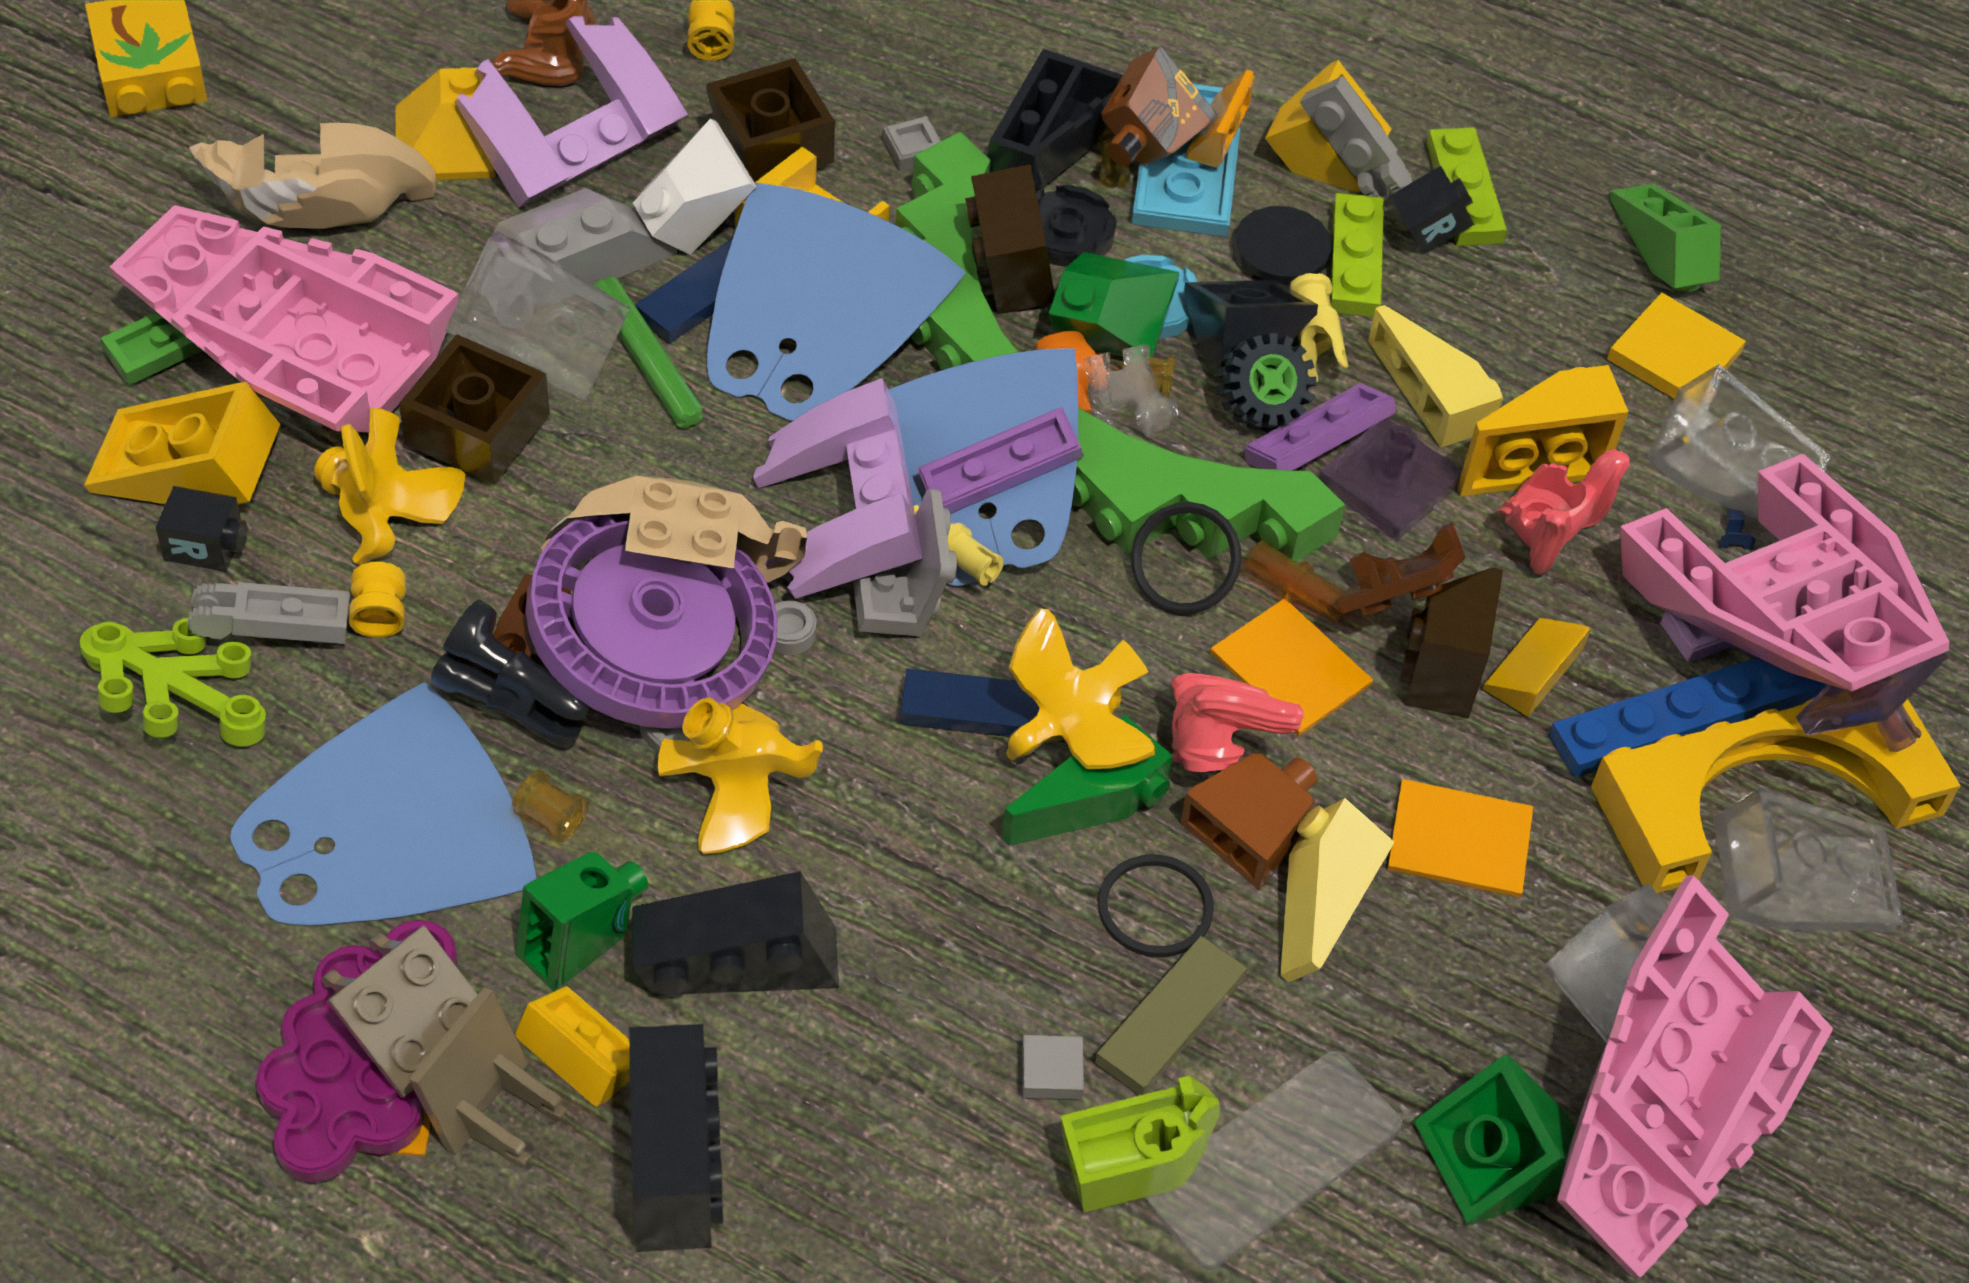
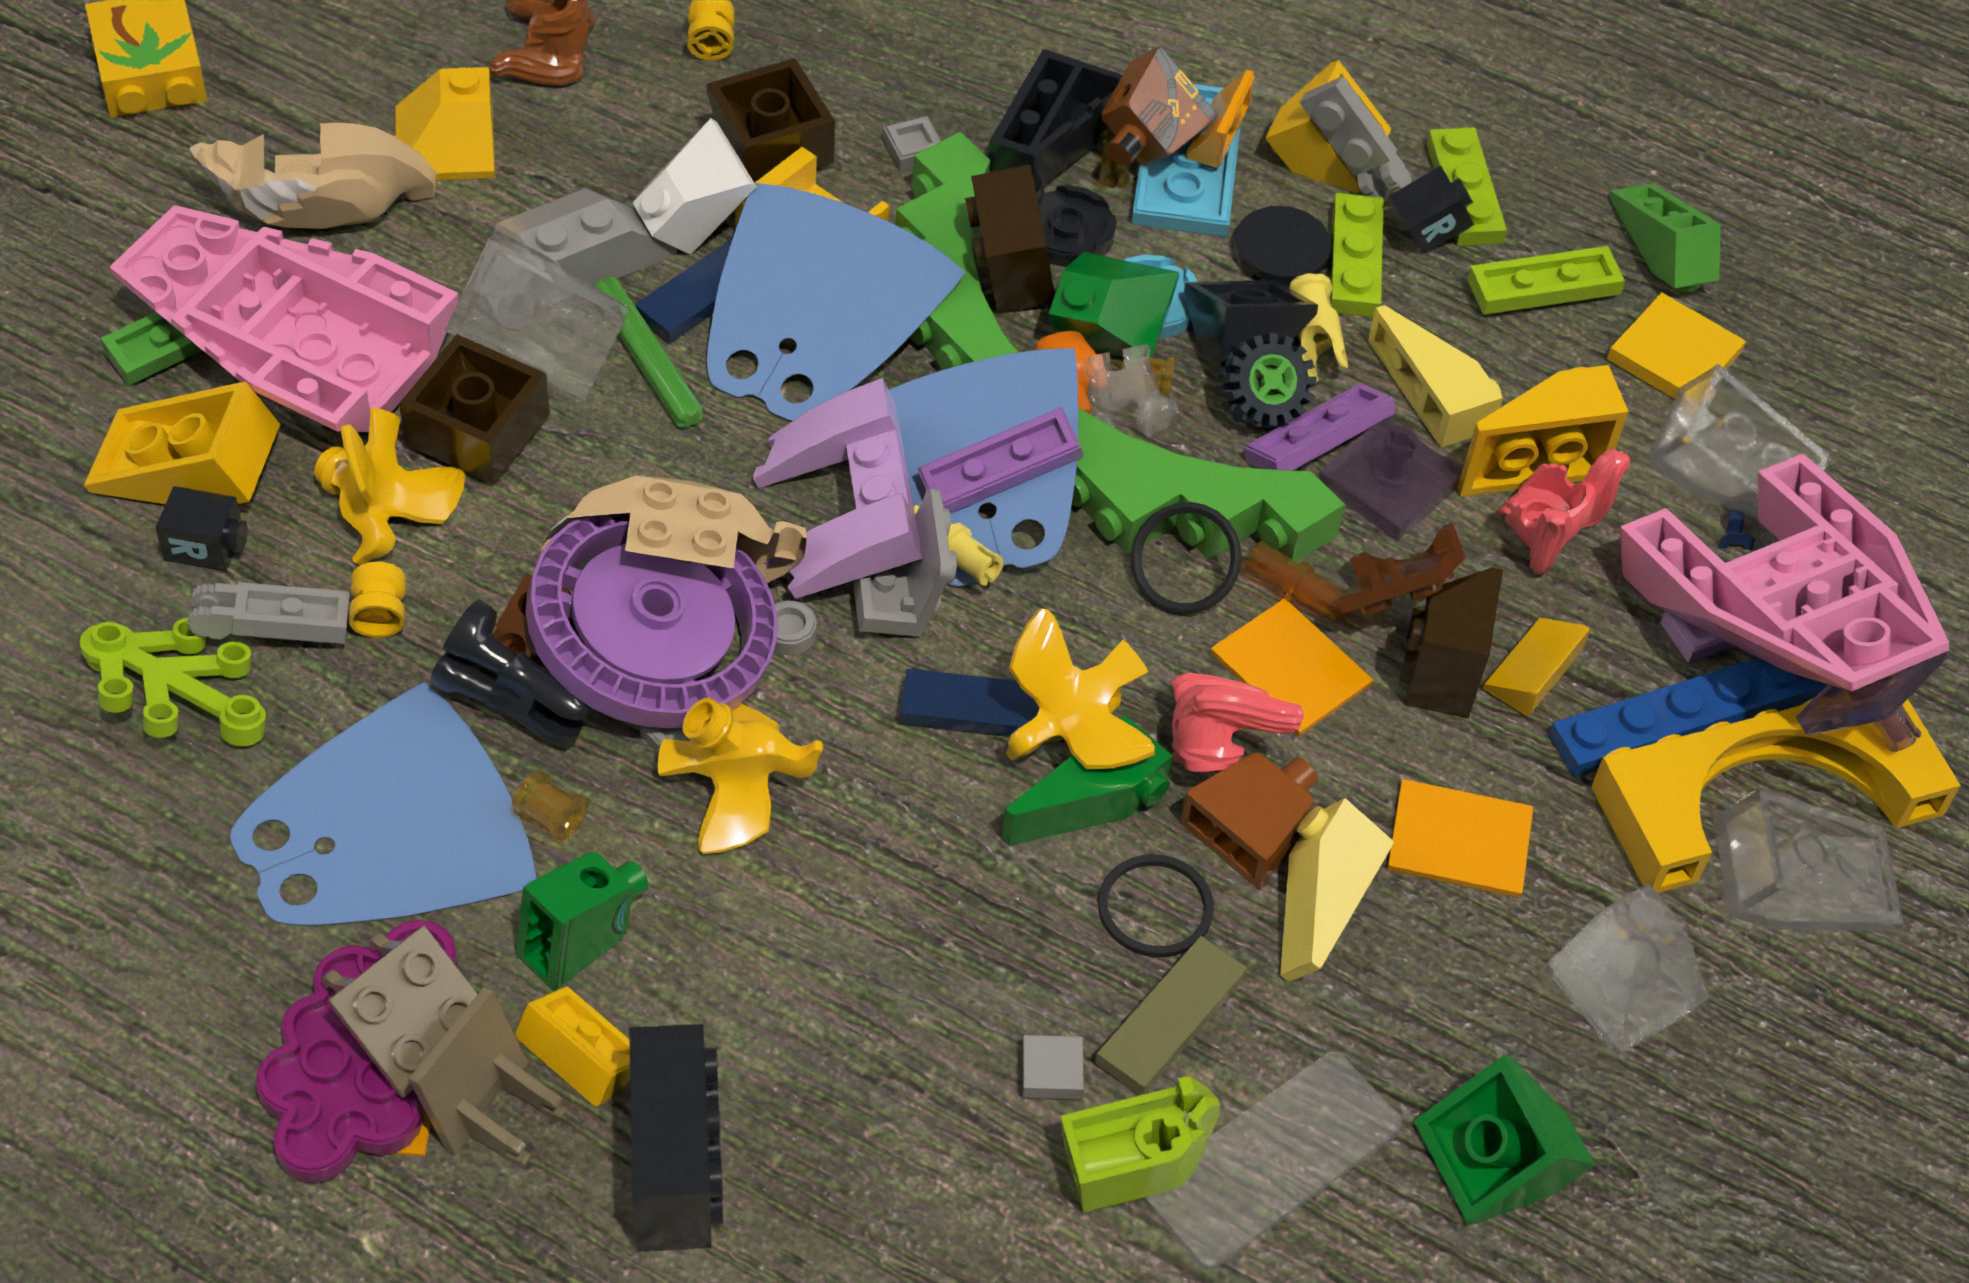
(537, 164): lavender wedge -> none
(736, 940): black wedge -> none
(1545, 280): none -> lime plate
(1682, 1084): bright pink wedge -> none

